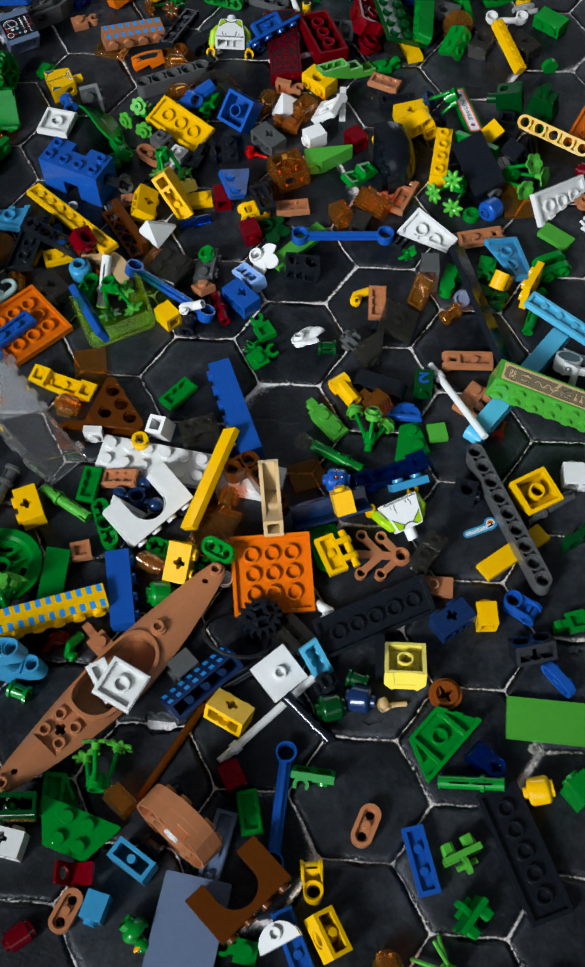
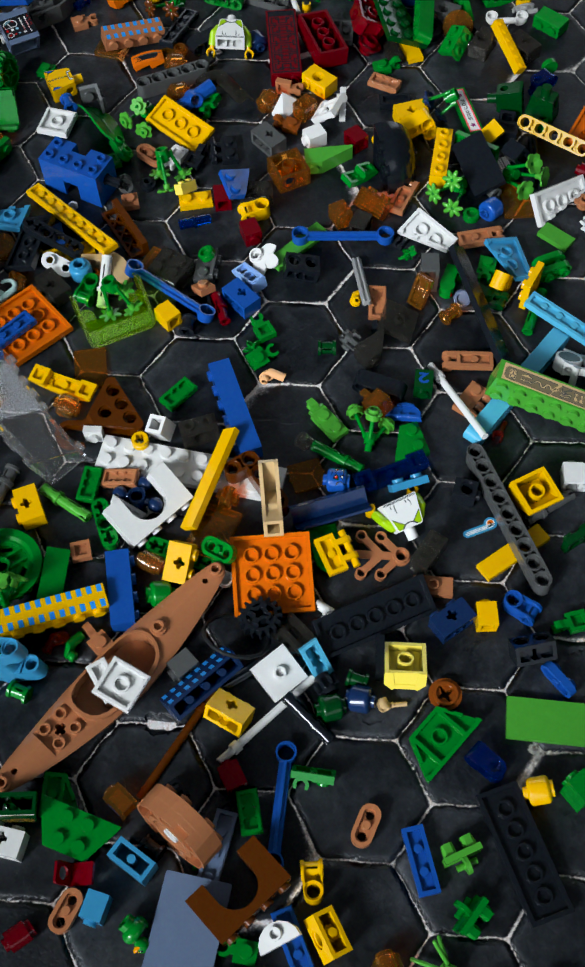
(57, 264): none -> white plate
(83, 240): dark red brick -> none
(89, 313): blue tile -> none
(96, 780): plant -> none
(144, 204): yellow brick -> none
(156, 231): white slope -> none
(161, 138): dark grey brick -> none
(173, 192): yellow slope -> none
(186, 307): white arm -> none
(239, 111): blue brick -> none
(251, 153): red hand -> none
(265, 208): black tile -> none
(268, 26): blue bracket -> none
(271, 374): none -> light nougat arm
(274, 229): dark green plate -> none
(293, 207): nougat plate -> none
(307, 336): white plate -> none
(342, 500): yellow brick -> none
(343, 387): yellow piece -> none
(345, 70): bright green slope -> none
(361, 281): none -> light grey axle
(437, 432): bright green tile -> none
(498, 784): green pin -> none
(540, 78): none -> clear blue piece

